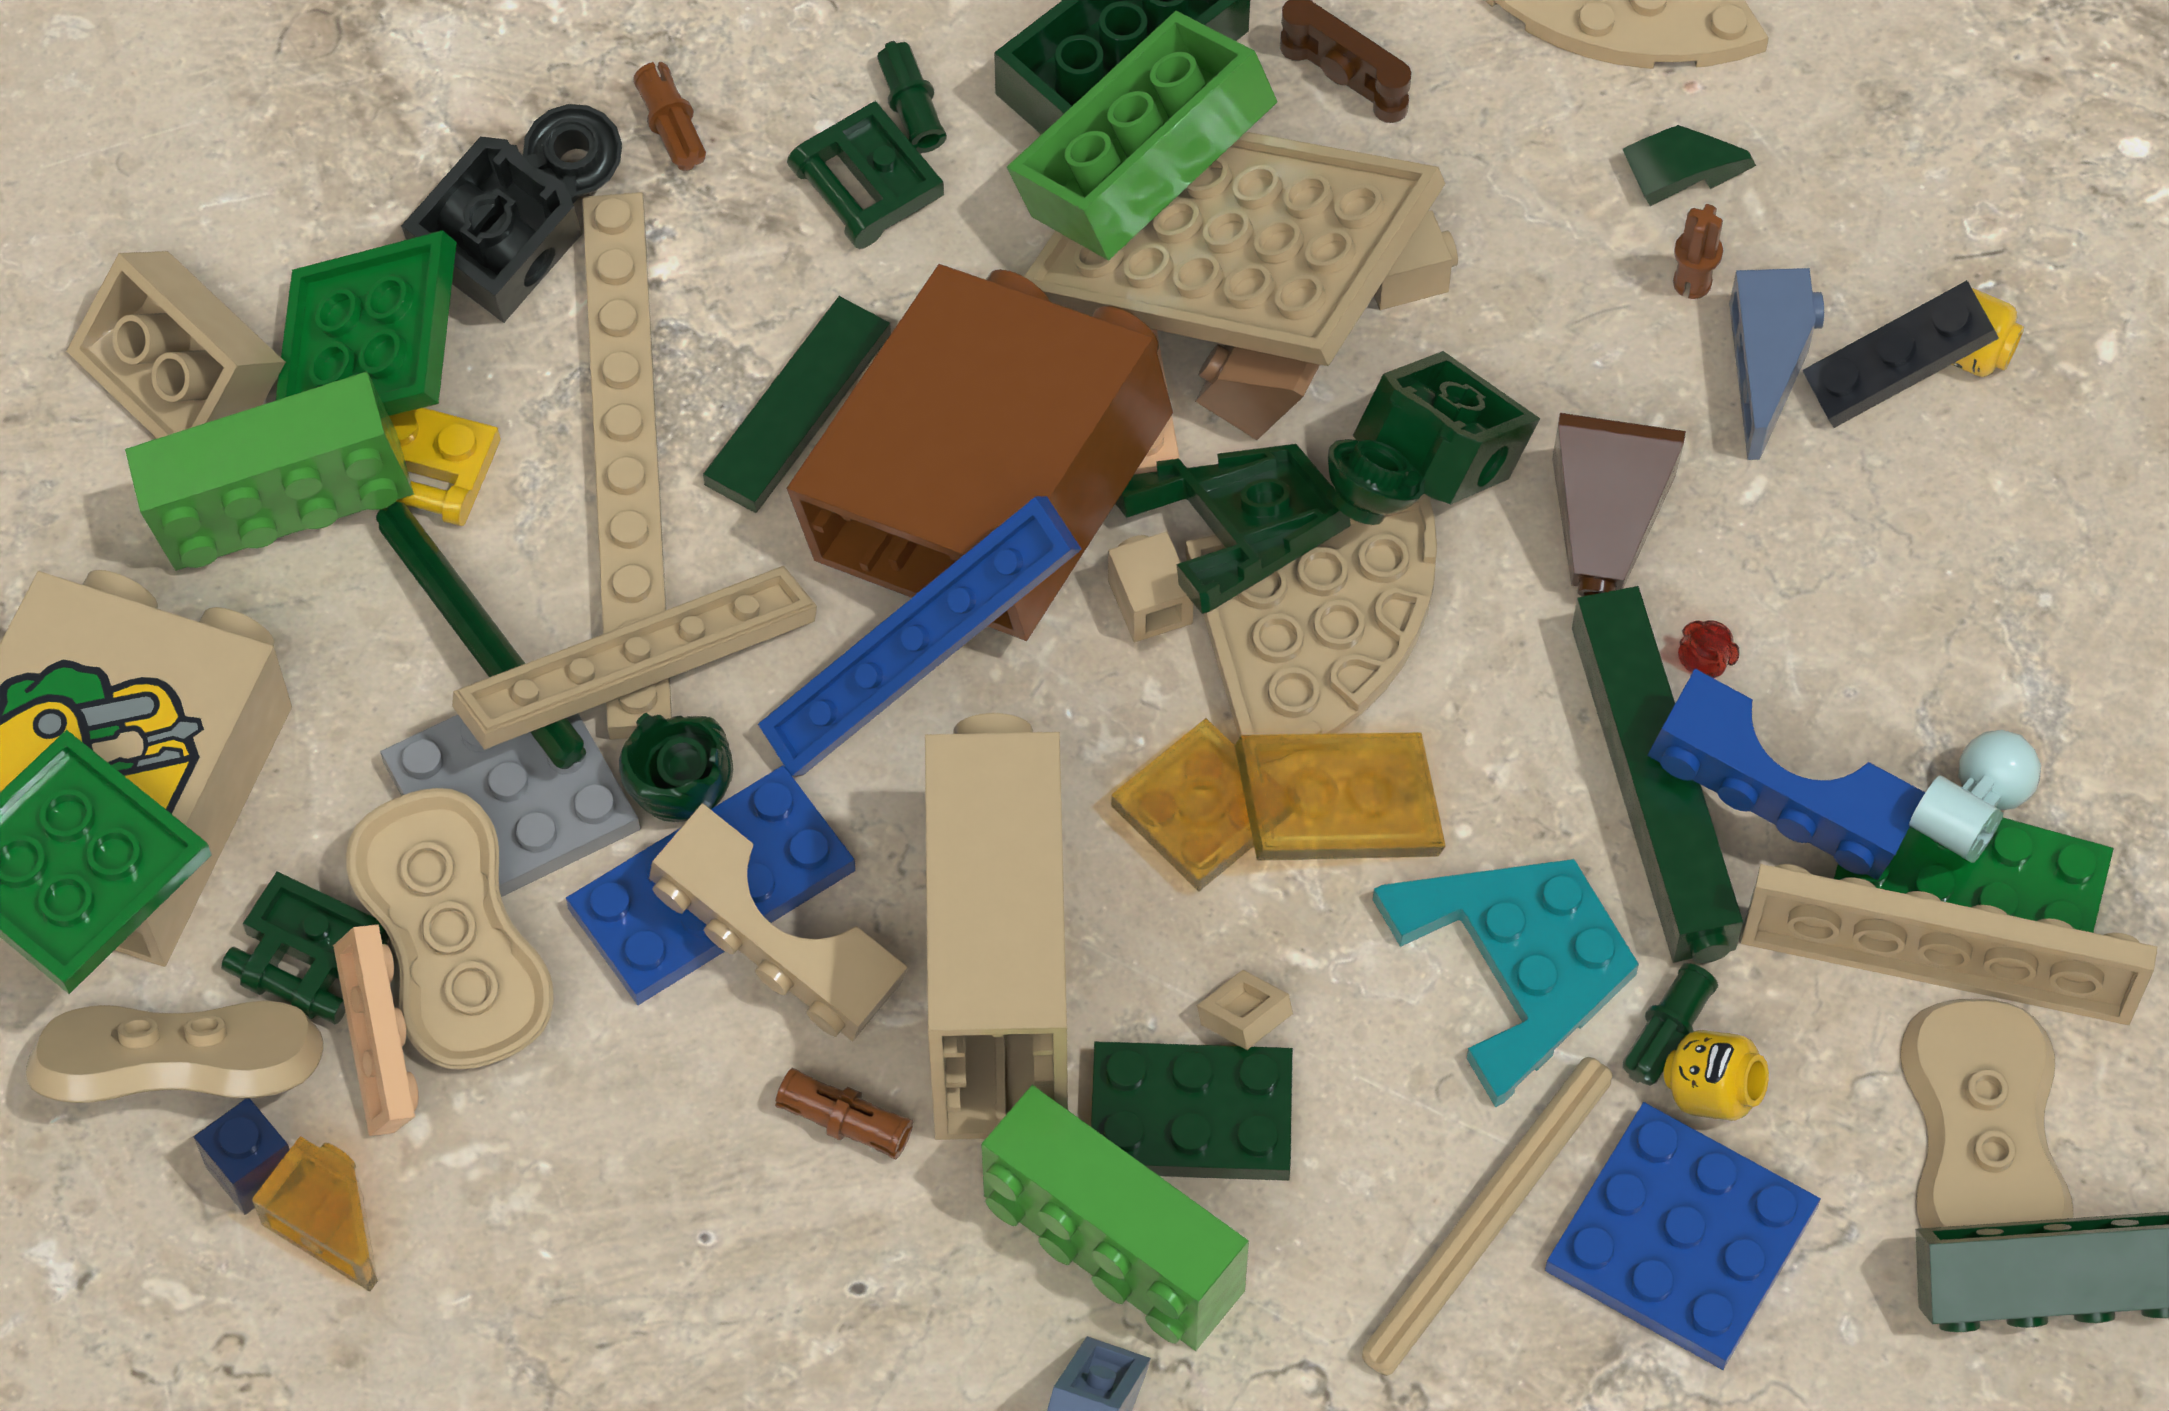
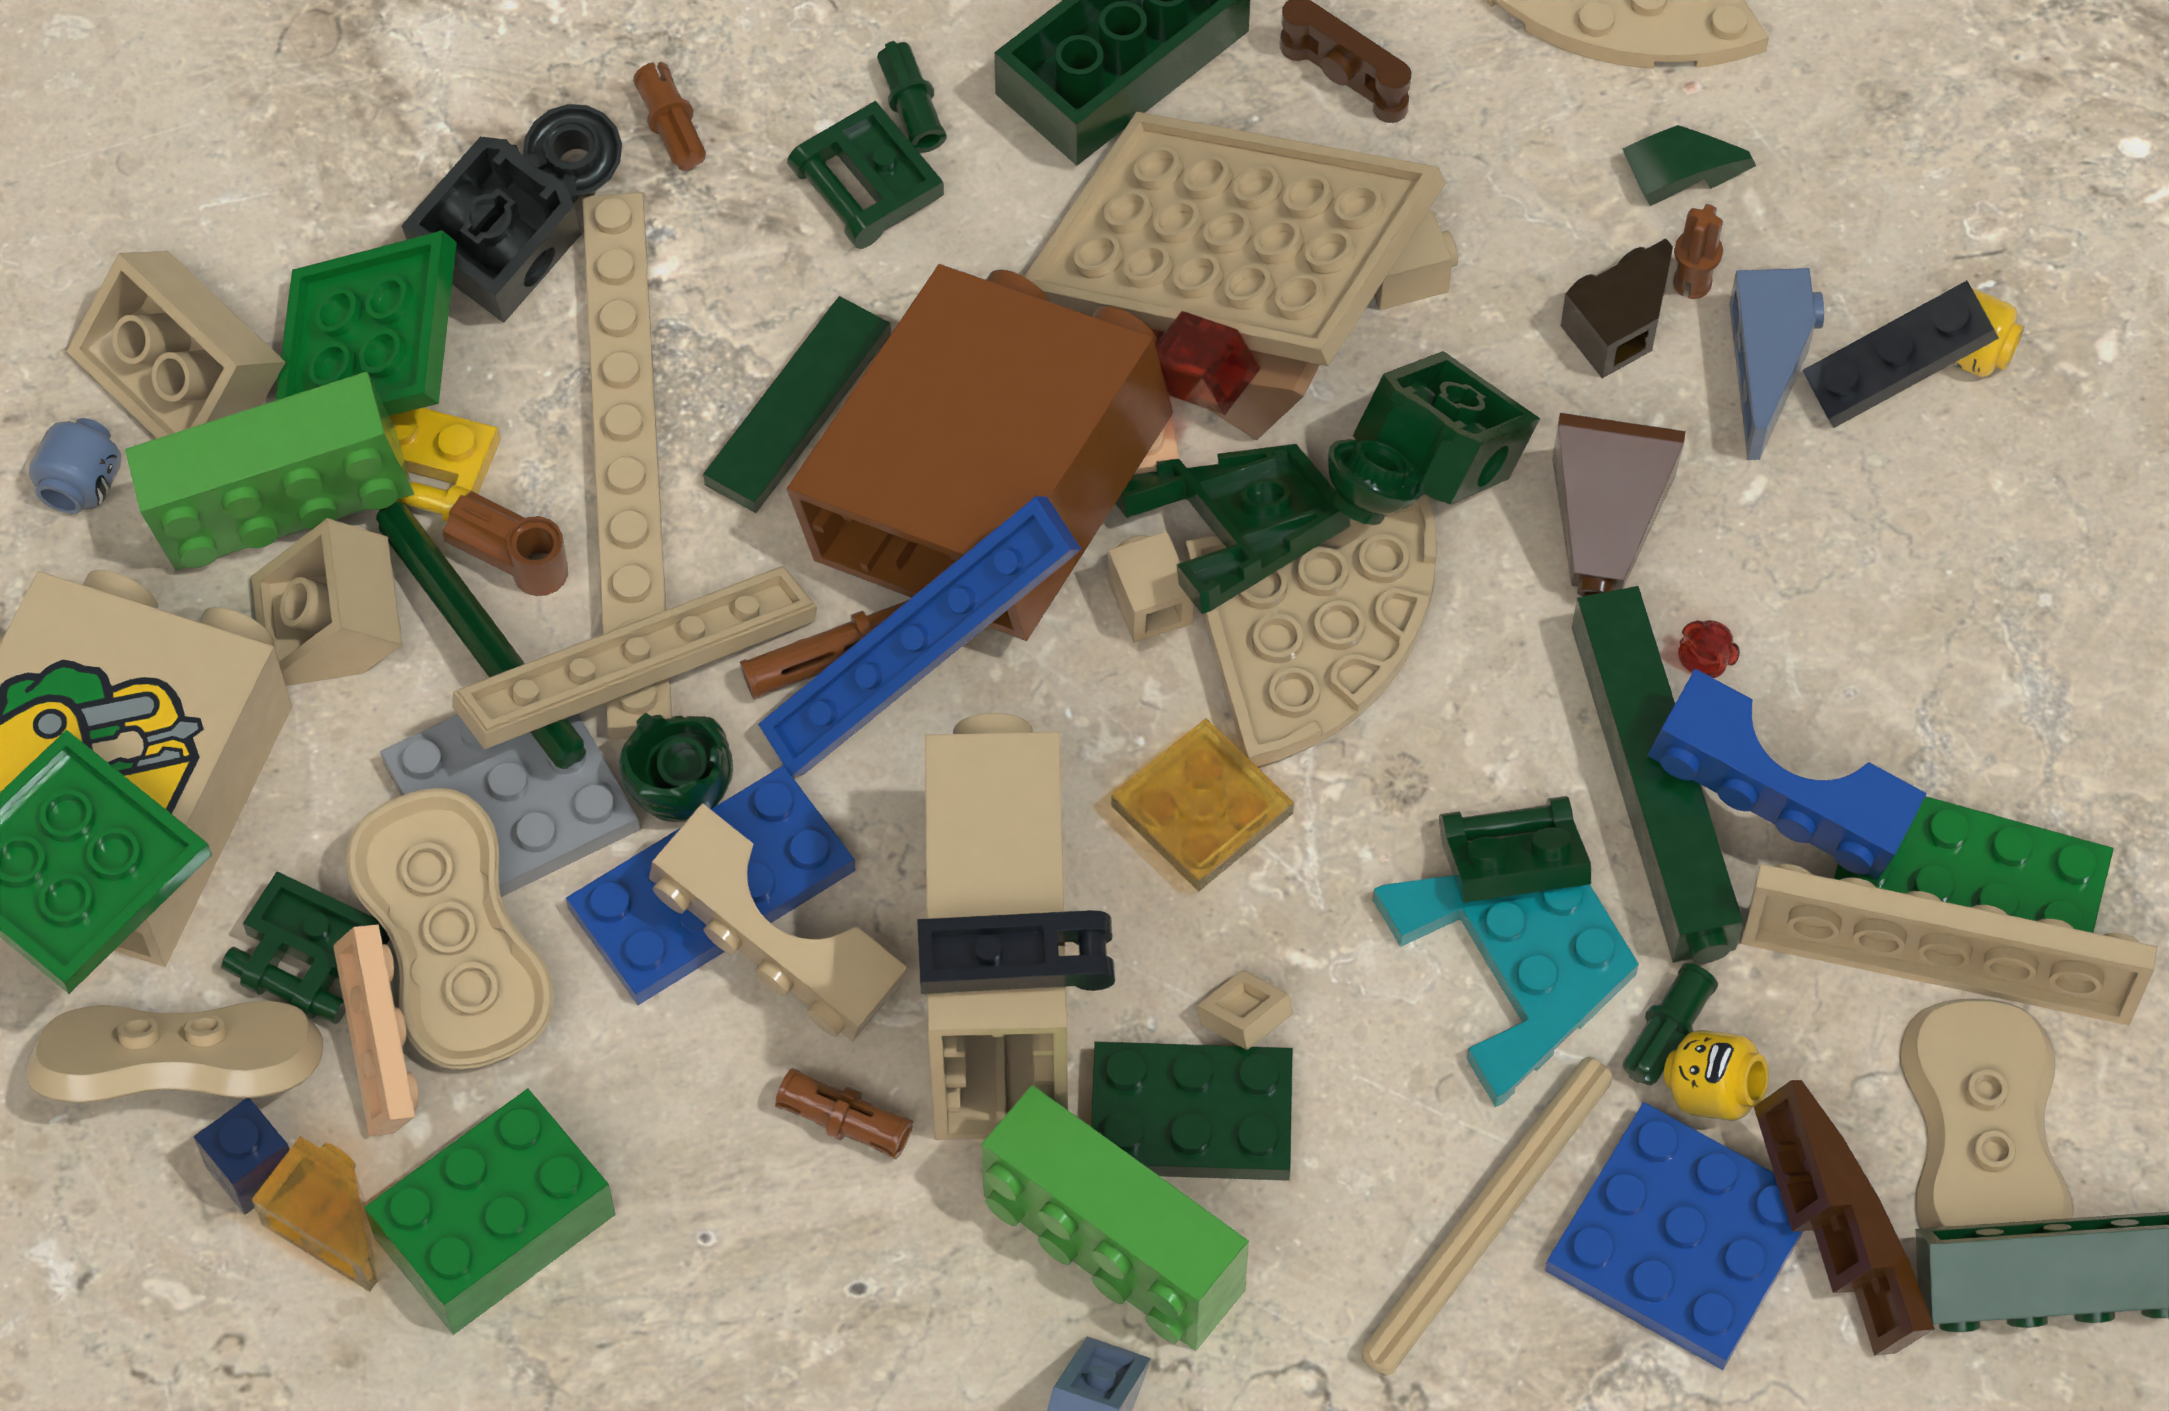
(75, 465): none -> sand blue head
(329, 603): none -> tan slope
(490, 1211): none -> green brick
(507, 541): none -> dark orange piece
(808, 655): none -> dark orange pin
(1015, 952): none -> black plate
(1142, 134): bright green brick -> none
(1205, 362): none -> clear red brick
(1339, 796): clear yellow tile -> none
(1518, 864): none -> dark green plate
(1618, 311): none -> dark brown slope
(1832, 1196): none -> reddish brown slope
(1996, 774): light aqua beam -> none

